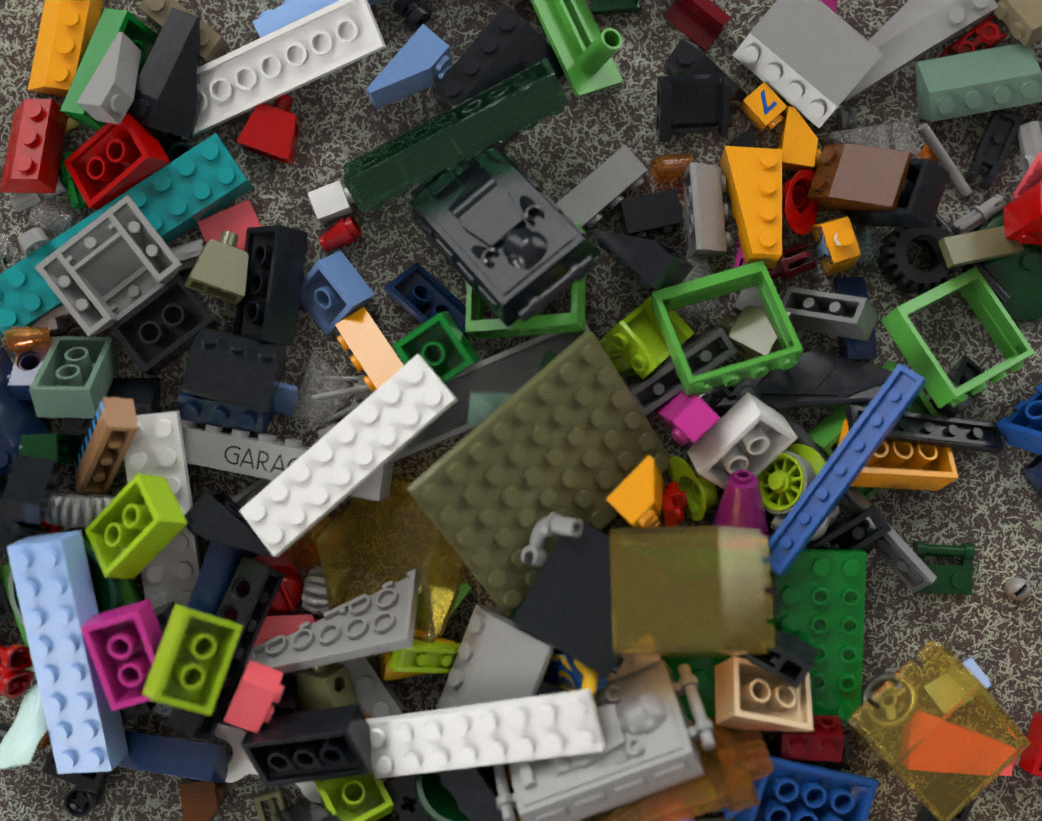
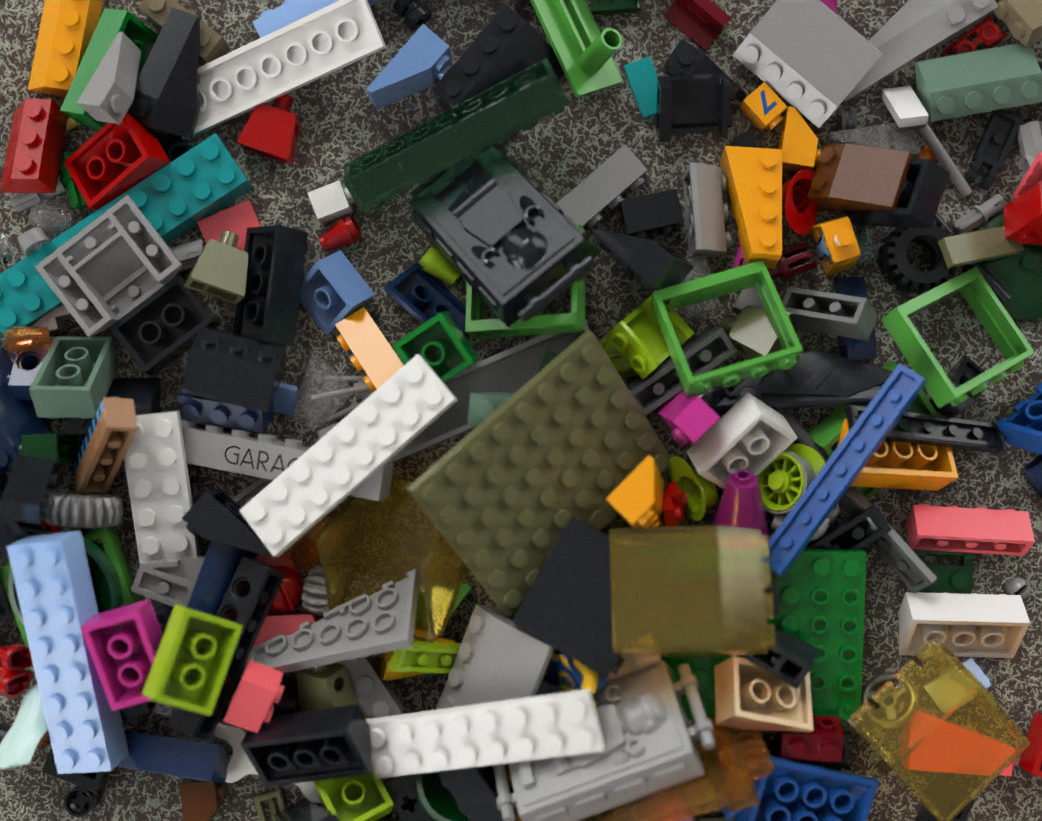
(135, 526): lime brick -> none
(168, 579): none -> light grey wing
(437, 265): none -> lime cone
(548, 526): light grey piece -> none
(643, 84): none -> teal tile
(670, 166): clear orange cone -> none
(905, 106): none -> white tile
(963, 623): none -> white slope
(969, 530): none -> coral brick

